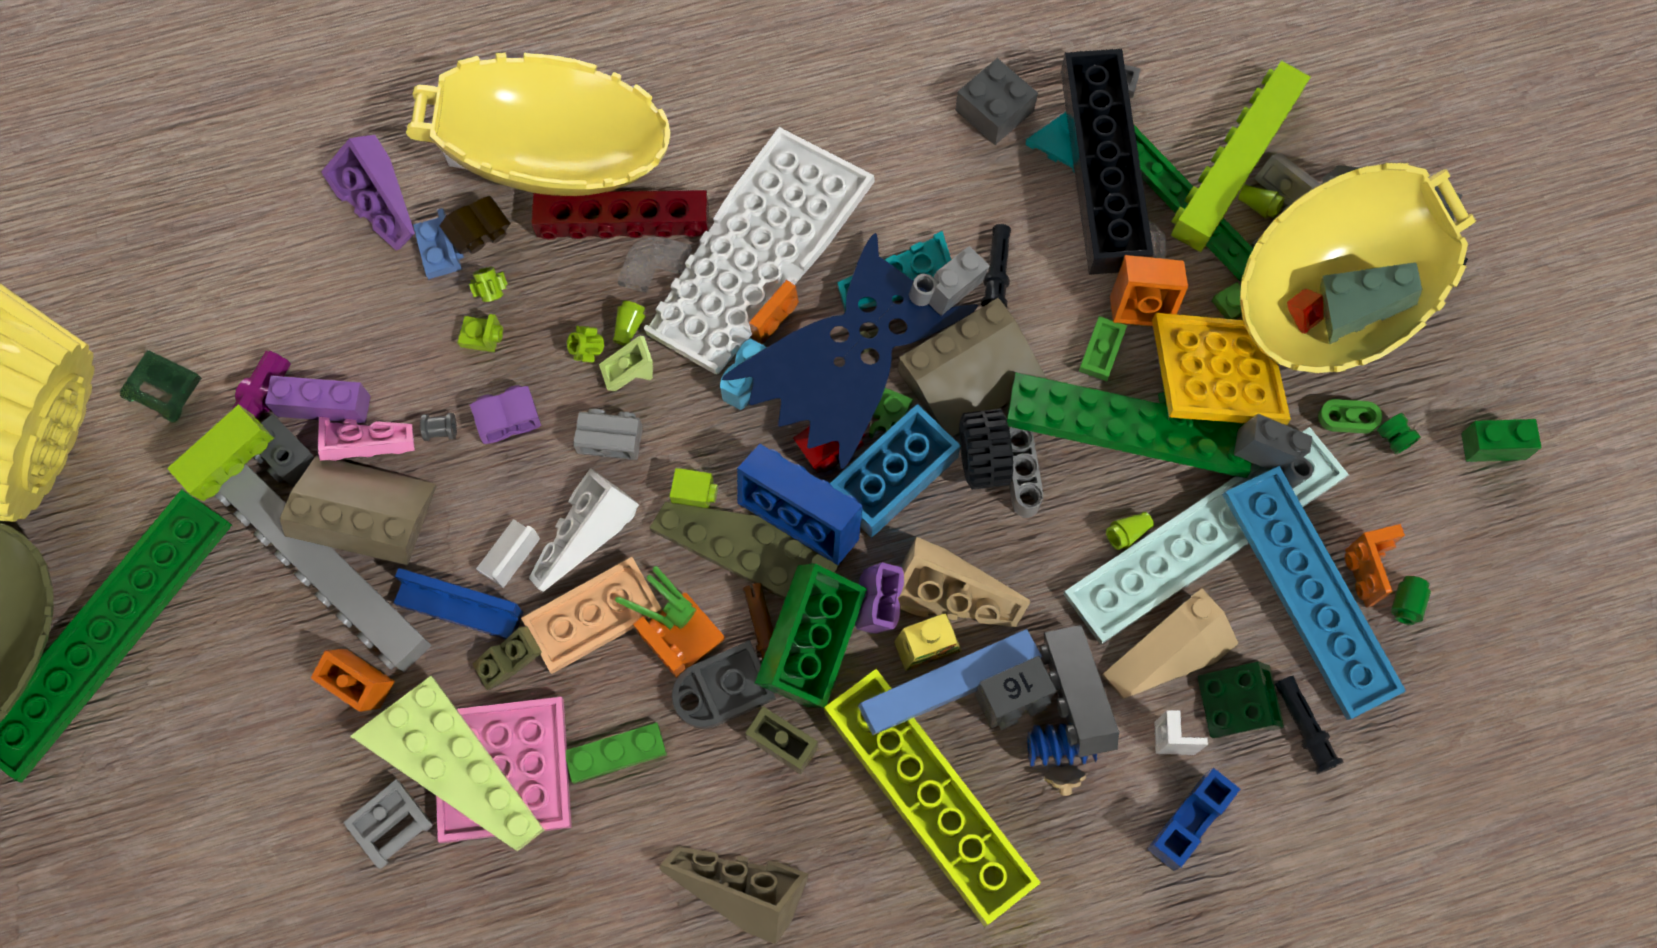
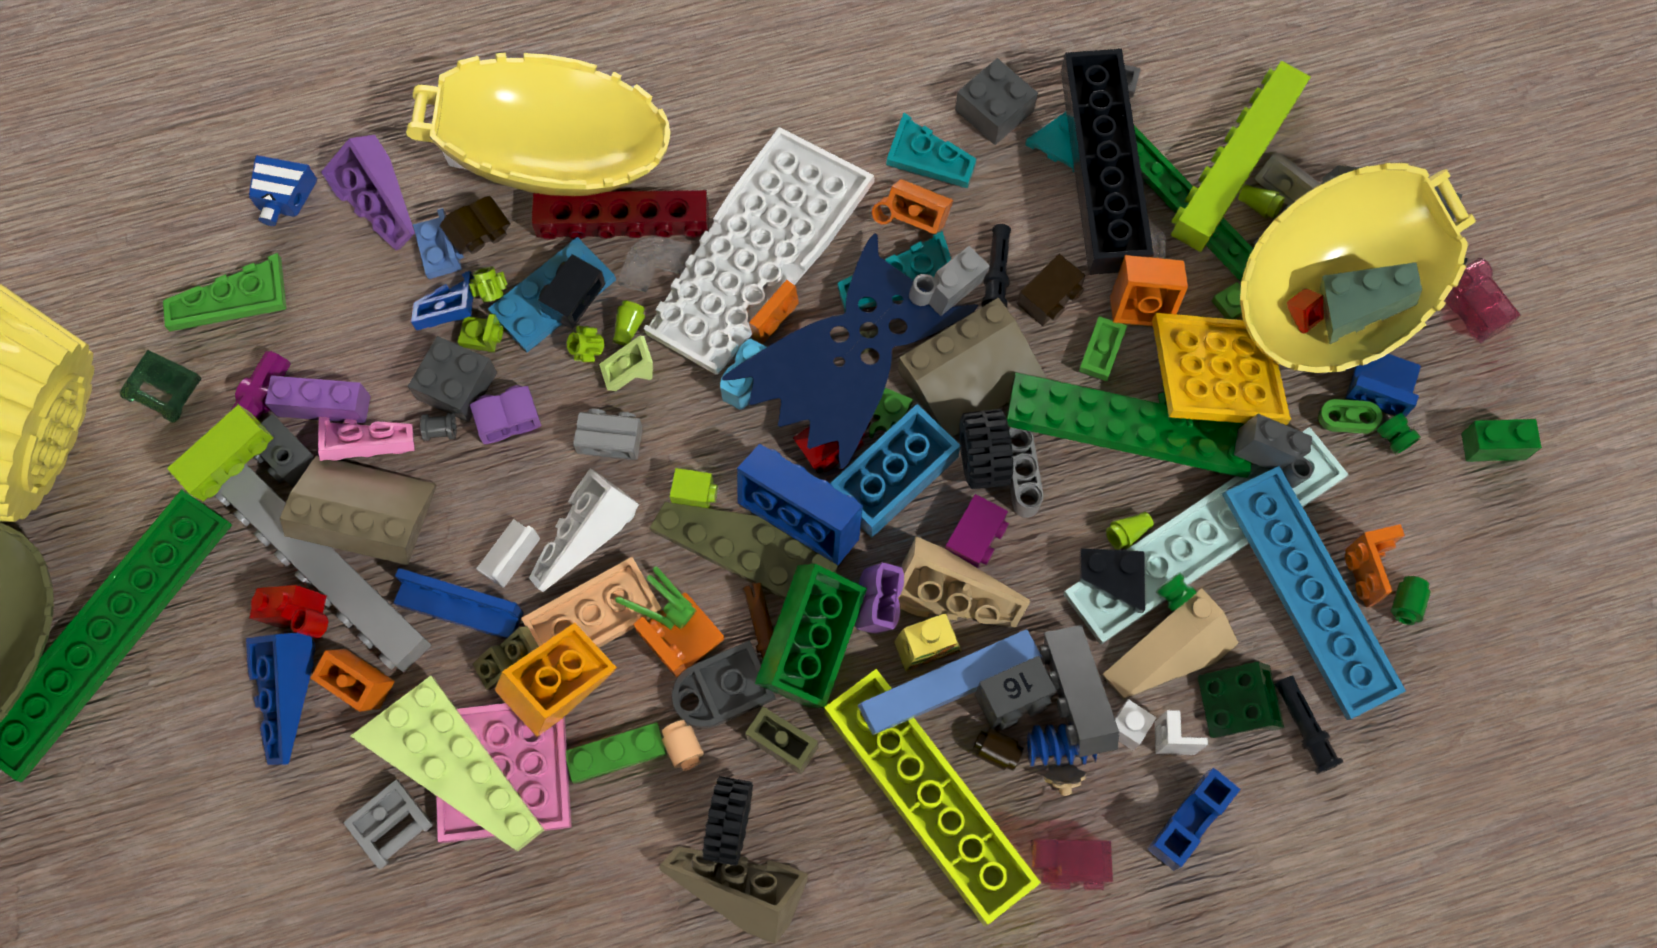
(244, 294): none -> bright green wing
(279, 187): none -> blue torso
(282, 675): none -> blue wedge
(290, 608): none -> red hinge
(444, 305): none -> blue wing
(452, 378): none -> dark grey brick
(519, 308): none -> dark azure plate
(554, 678): none -> light orange slope
(571, 291): none -> black brick
(682, 745): none -> light nougat brick
(727, 820): none -> black tyre
(914, 206): none -> orange hinge
(925, 154): none -> teal wing
(977, 531): none -> magenta brick
(998, 749): none -> dark brown brick
(1051, 289): none -> dark brown brick
(1073, 863): none -> clear pink hinge
(1116, 574): none -> black wing
(1133, 724): none -> white brick
(1176, 591): none -> green wheel
(1387, 383): none -> blue bracket
(1481, 302): none -> clear pink hinge

